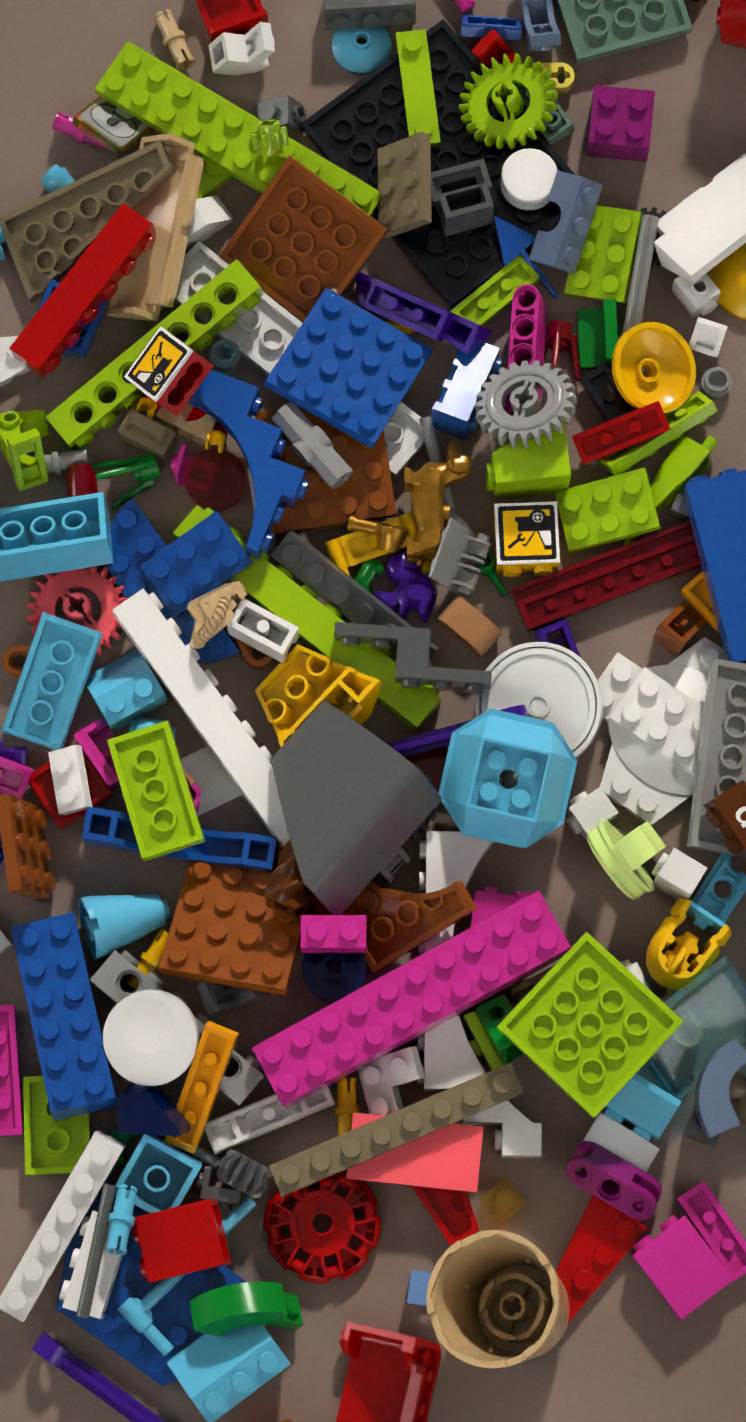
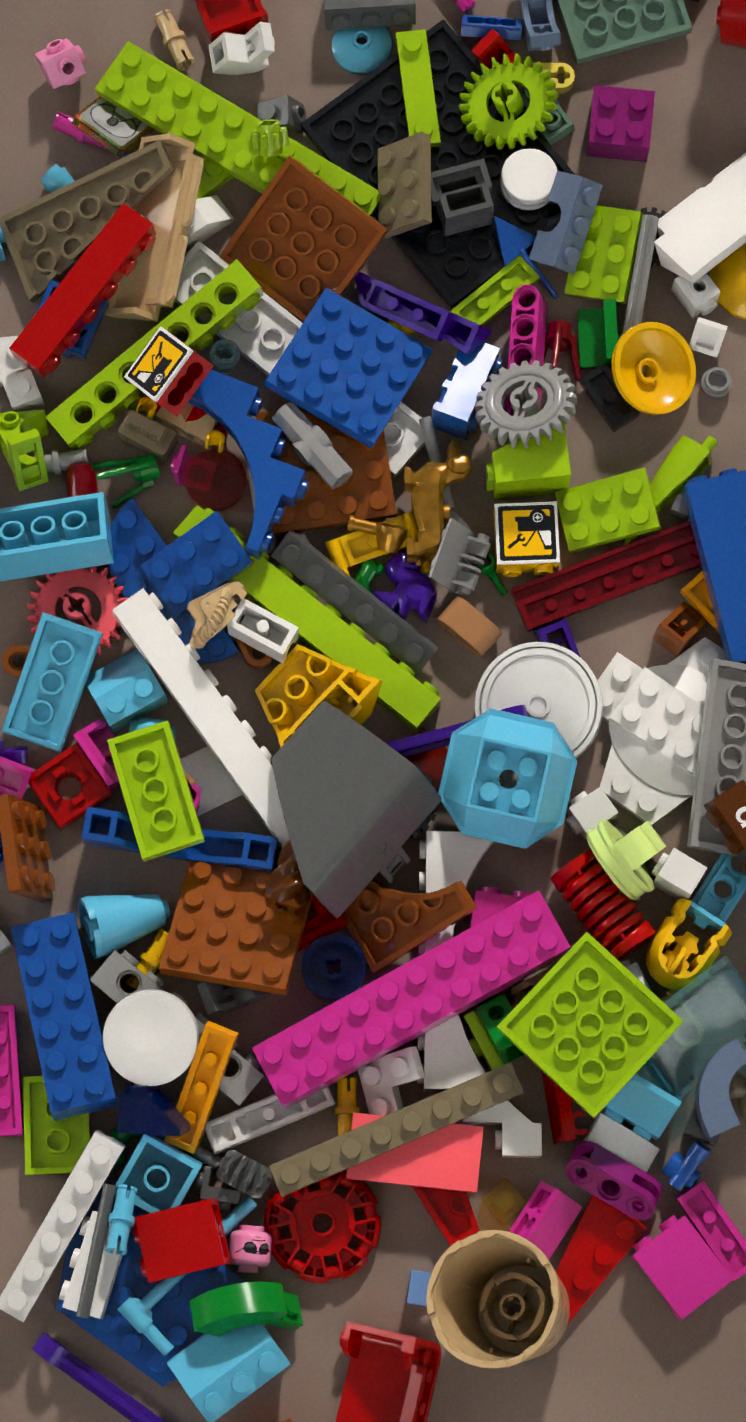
(23, 391): none -> white brick
(61, 63): none -> bright pink brick
(70, 779): white plate -> none
(250, 1248): none -> bright pink head
(333, 933): dark pink brick -> none
(412, 657): dark grey bracket -> none
(546, 1218): none -> dark pink hinge
(560, 1113): none -> red plate
(595, 915): none -> red piece
(621, 432): red plate -> none
(683, 1169): none -> blue plate
(691, 413): lime plate -> none

